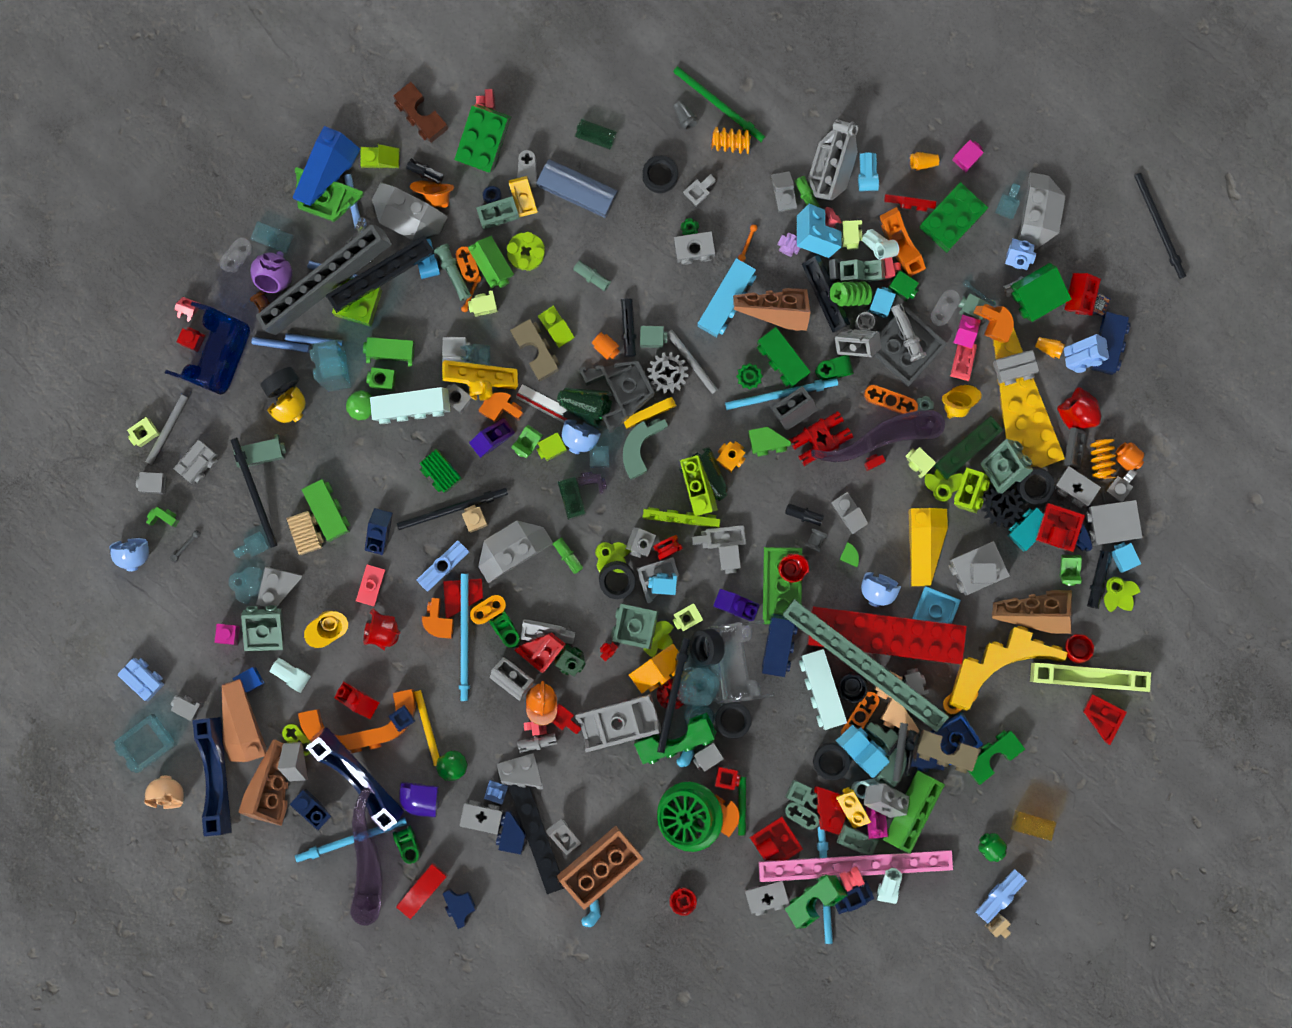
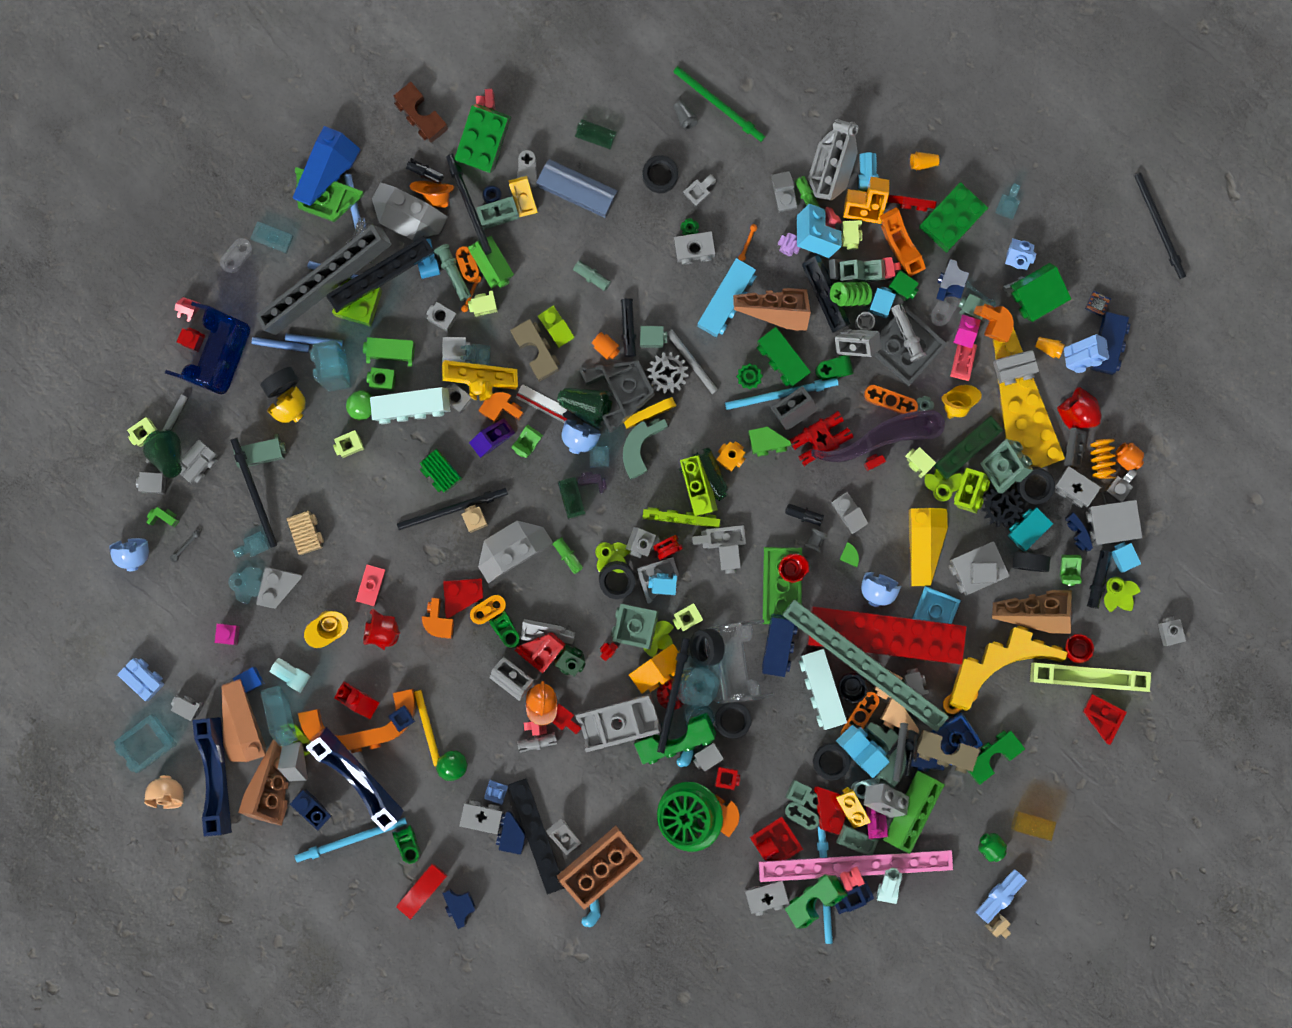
(164, 452): none -> clear green cone
(260, 300): reddish brown bush -> none
(262, 628): sand green plate -> none
(271, 272): medium lavender piece -> none
(279, 716): none -> clear light blue window
(326, 509): bright green brick -> none
(352, 437): none -> yellowish green brick
(369, 877): clear purple animal -> none
(378, 531): dark blue slope -> none
(379, 157): lime slope -> none
(419, 799): dark purple brick -> none
(433, 574): light blue piece -> none
(449, 320): none -> light grey brick
(456, 173): none -> black bar
(464, 638): medium azure bar -> none
(520, 771): light grey wing -> none
(526, 262): lime plate -> none
(551, 447): lime brick -> none
(683, 901): red wheel -> none
(731, 140): light orange piece -> none
(736, 605): dark purple slope -> none
(742, 807): green bar -> none
(867, 205): none -> light orange brick
(881, 246): light aqua piece -> none
(952, 281): none -> brick
(968, 155): dark pink brick -> none
(1031, 562): none -> black tyre
(1041, 210): light grey wedge -> none
(1060, 527): red plate -> none
(1083, 293): red hinge -> none
(1171, 631): none -> light grey brick

